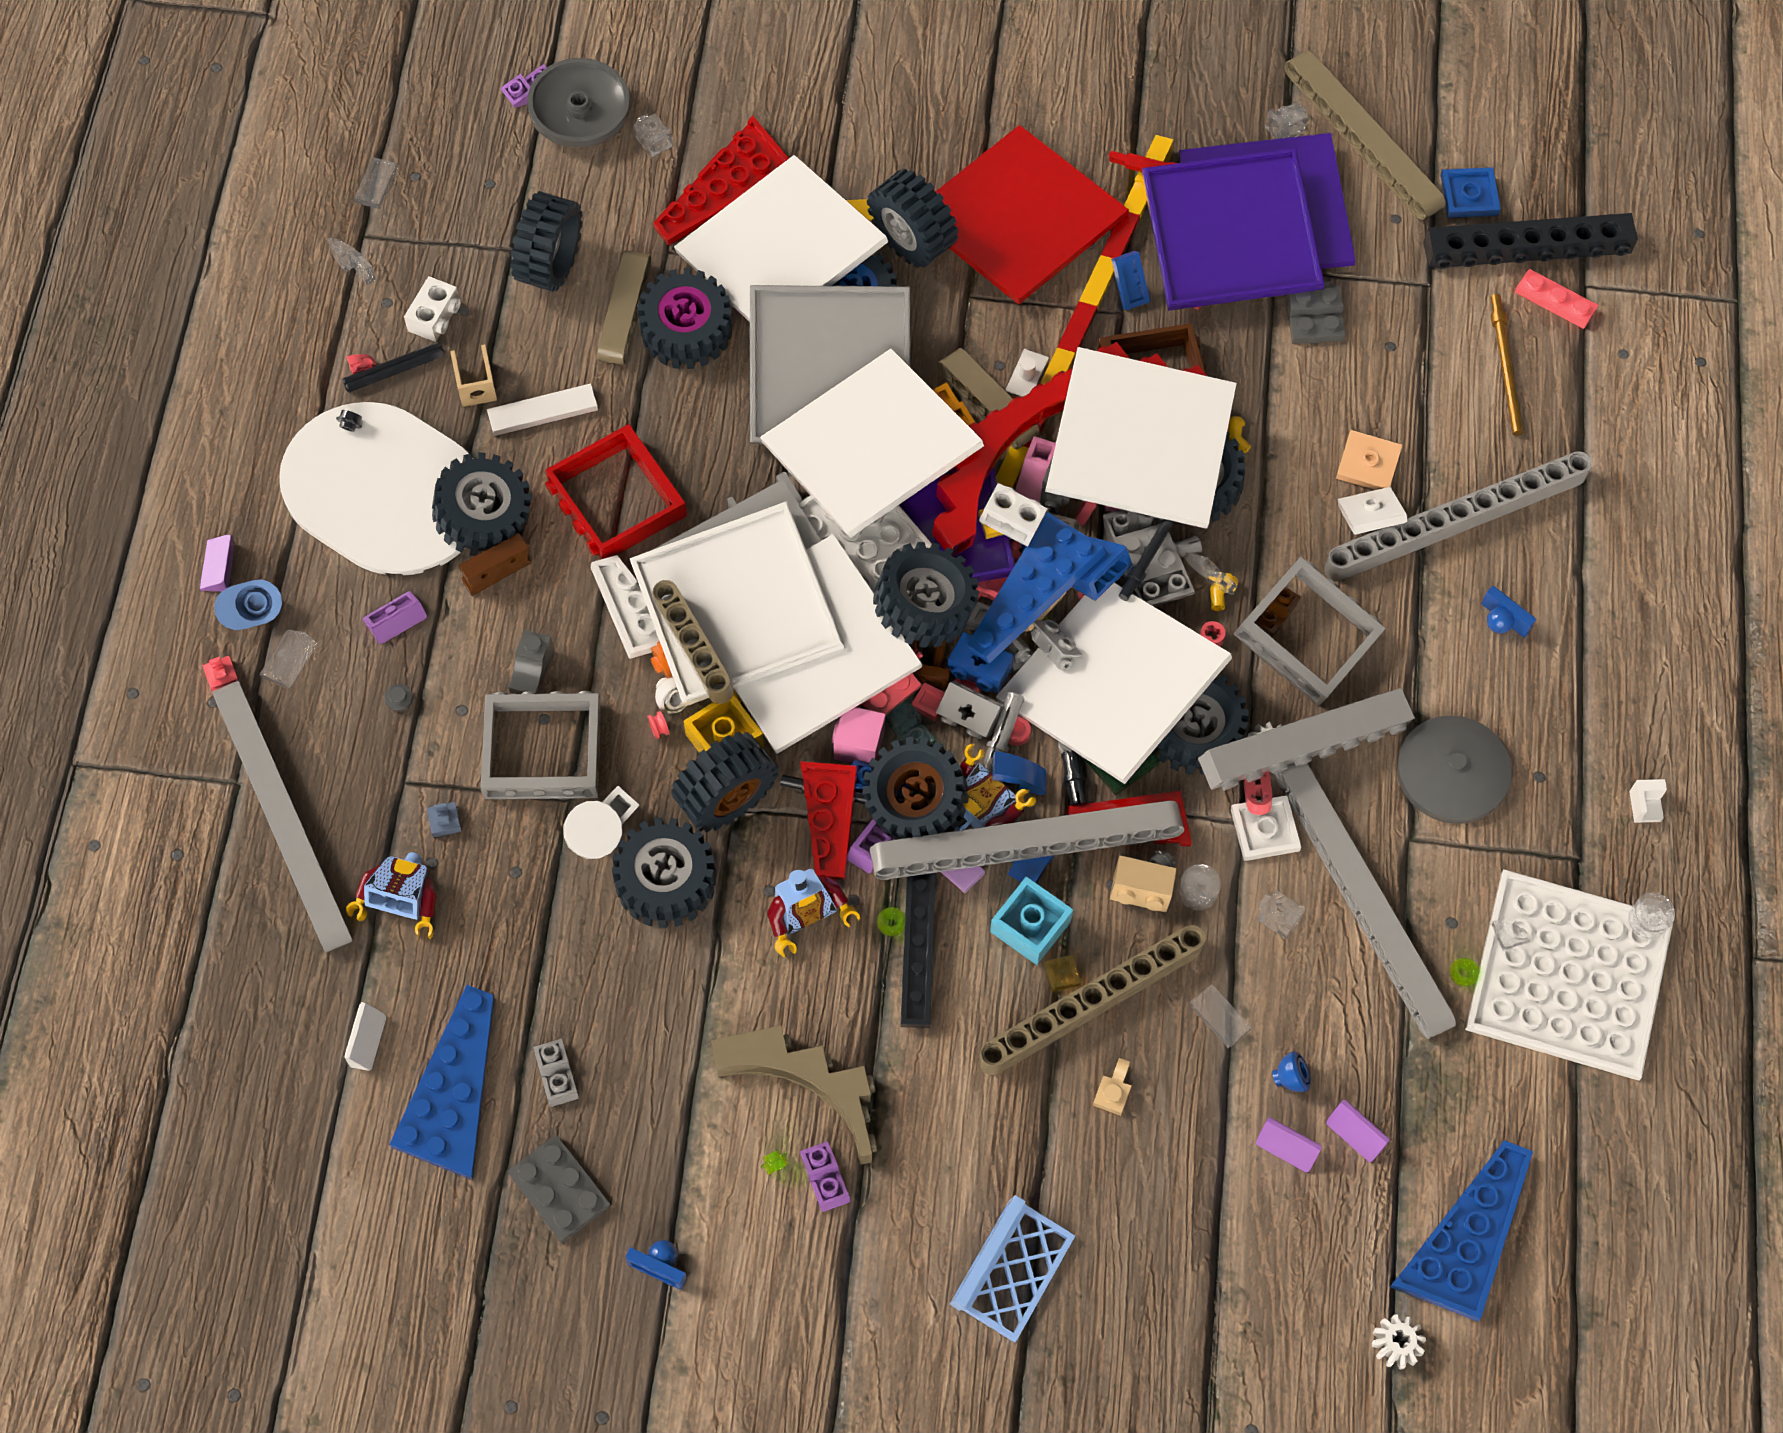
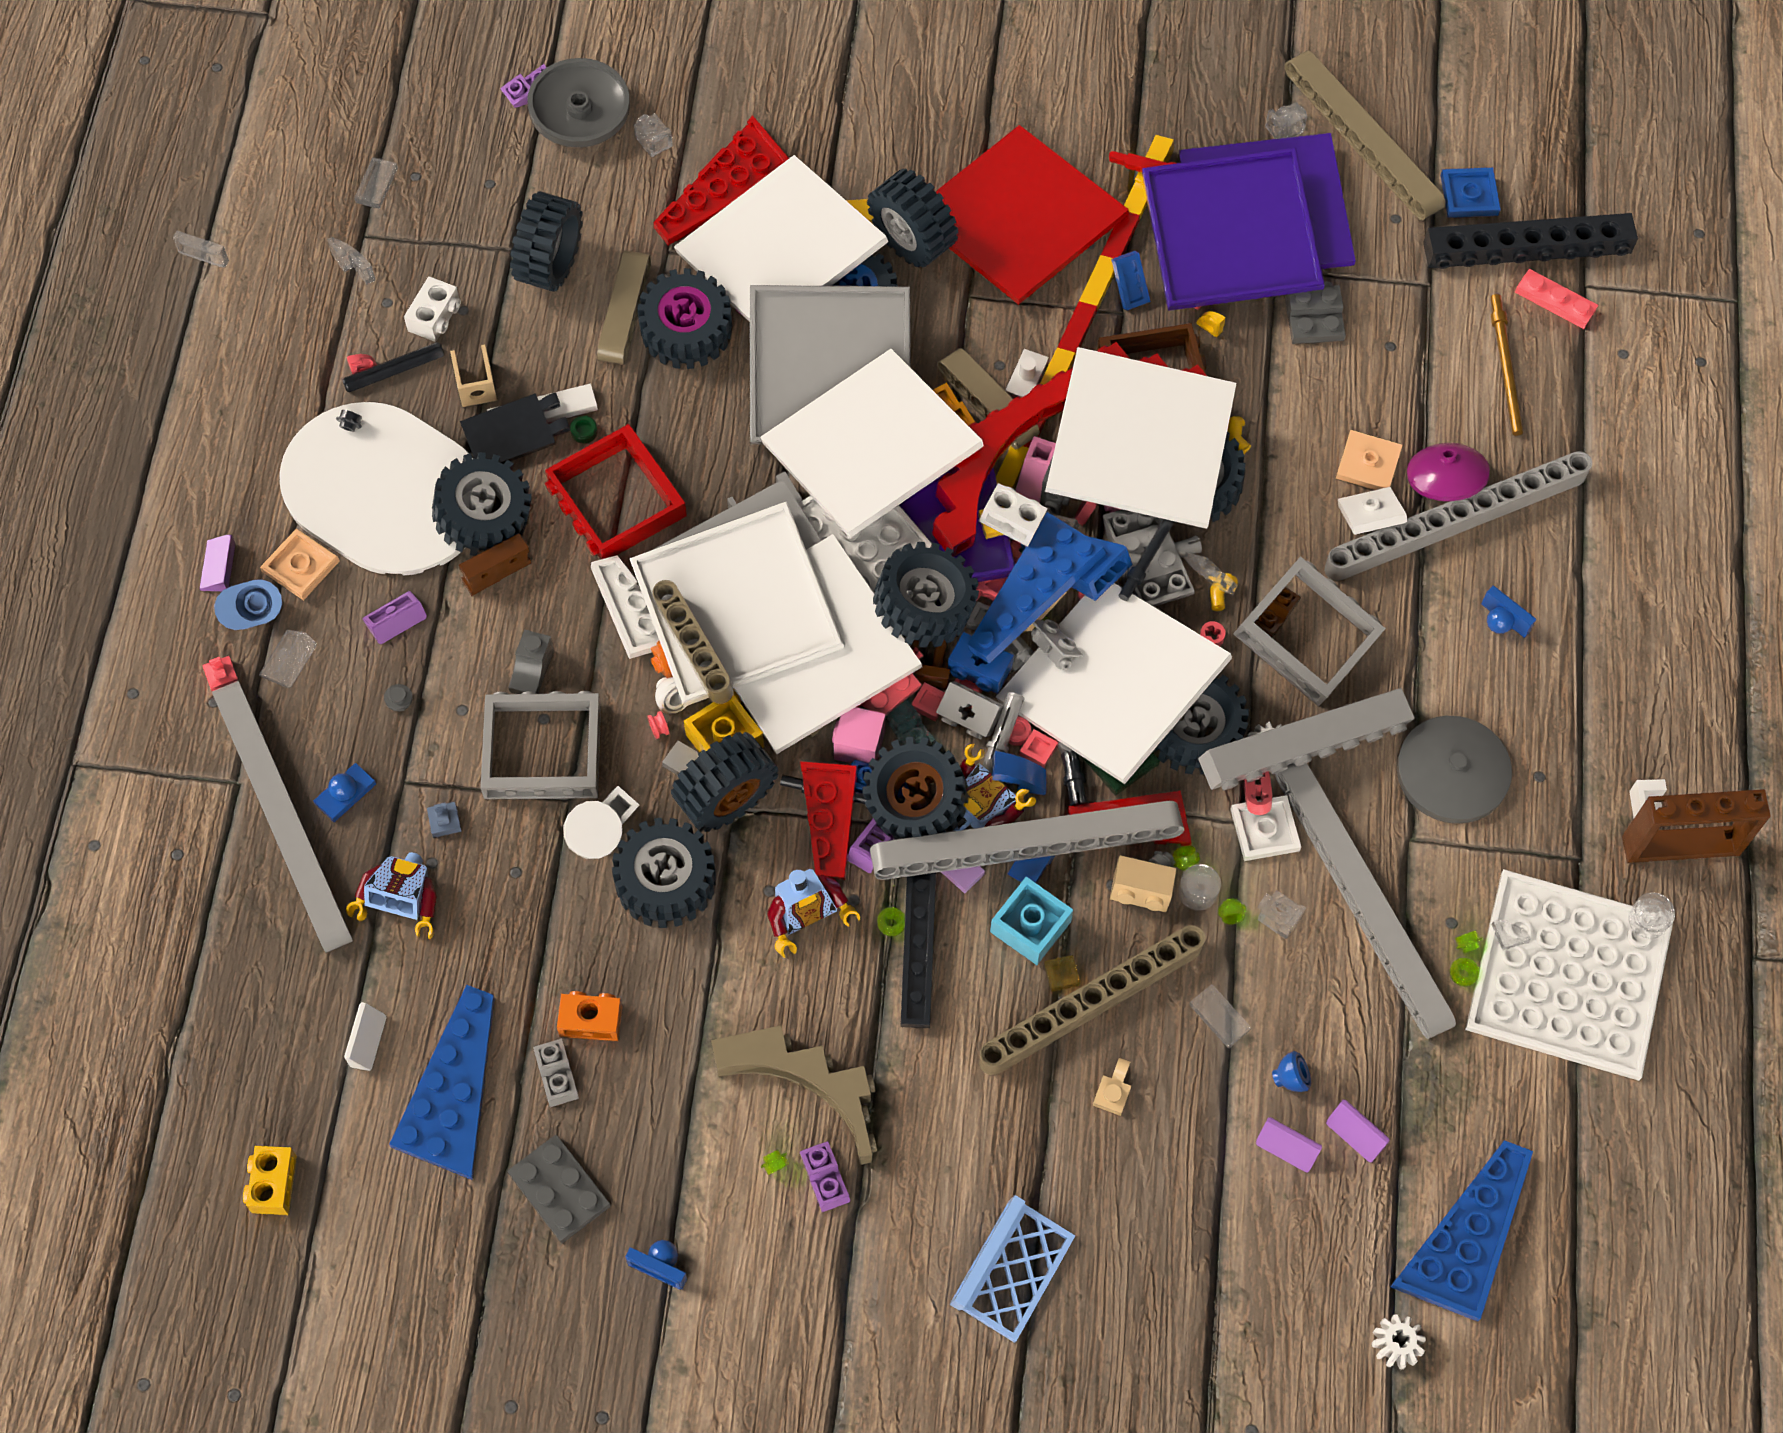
(201, 249): none -> clear tile
(278, 1180): none -> yellow brick
(300, 564): none -> light nougat plate
(344, 792): none -> blue tile
(514, 428): none -> black tile
(583, 429): none -> dark green tile
(602, 1027): none -> orange brick
(679, 757): none -> light grey tile
(1038, 748): none -> coral tile
(1186, 857): none -> clear neon green plate
(1212, 323): none -> yellow tile
(1232, 911): none -> clear neon green plate
(1448, 472): none -> magenta dish
(1468, 941): none -> clear neon green plate
(1647, 843): none -> reddish brown window

